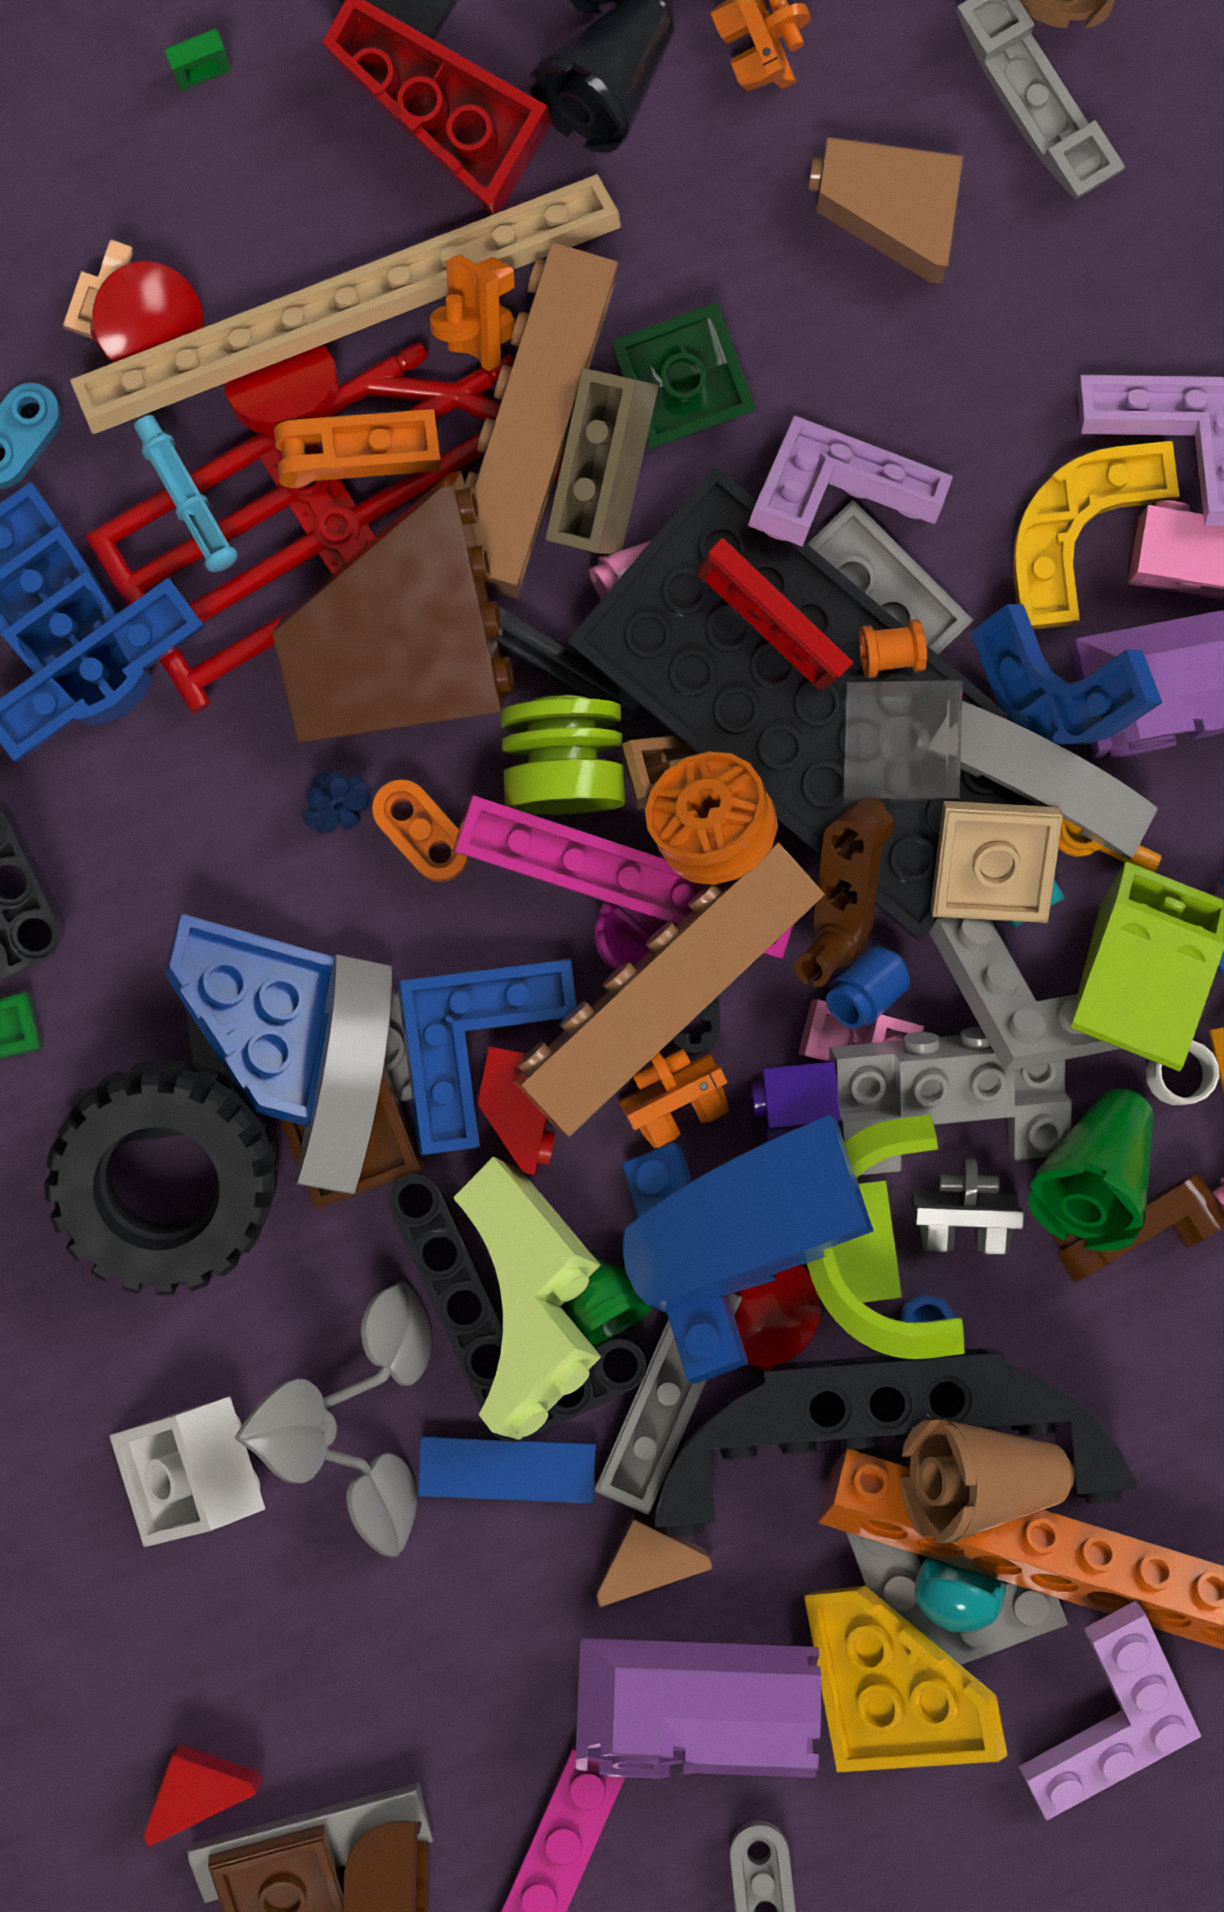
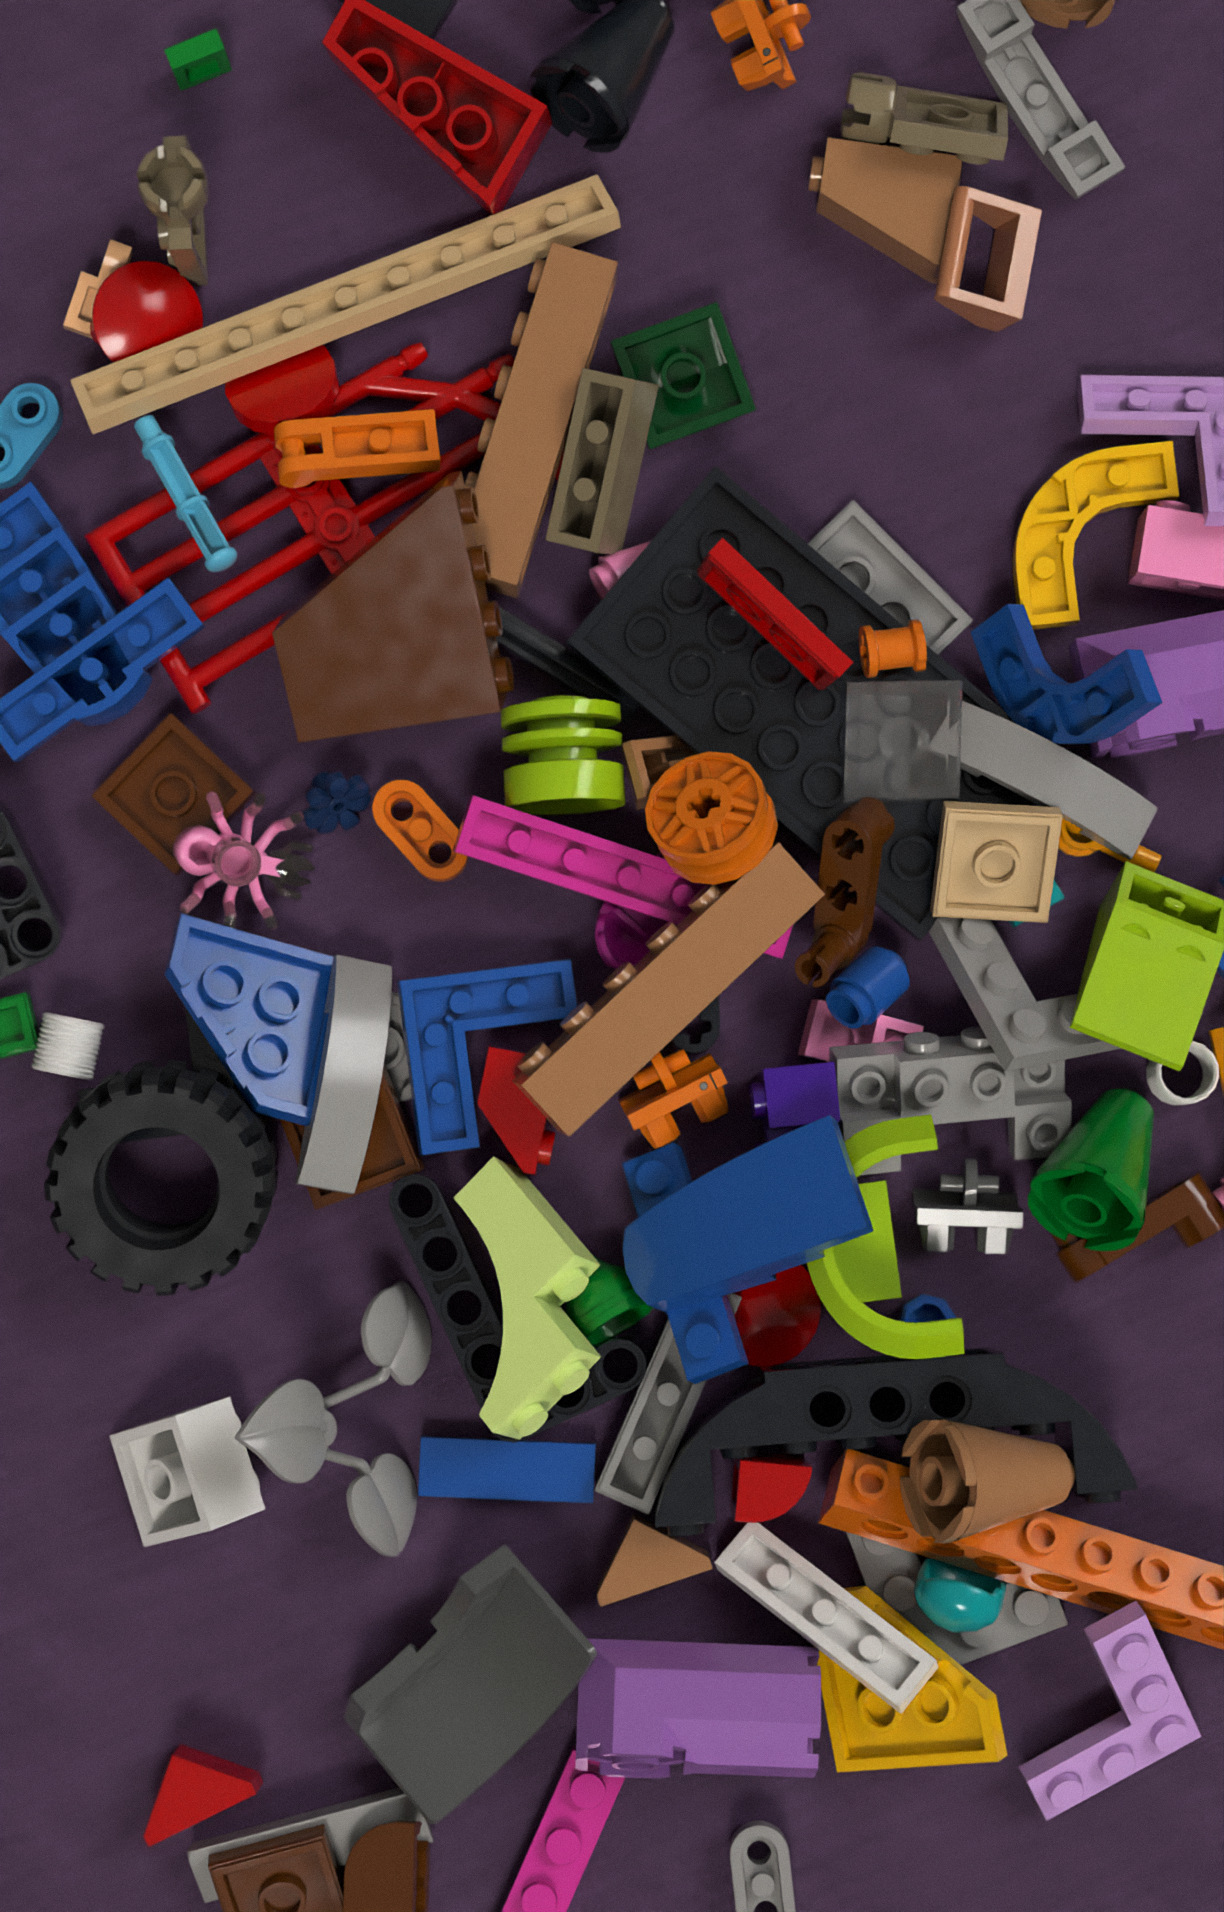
(68, 1046): none -> white piece
(166, 789): none -> reddish brown plate
(176, 191): none -> dark tan plate
(239, 862): none -> animal
(472, 314): orange hips -> none
(475, 1690): none -> dark grey panel
(767, 1485): none -> red brick
(820, 456): lavender plate -> none
(827, 1615): none -> white plate
(924, 120): none -> dark tan plate
(1009, 262): none -> nougat tile

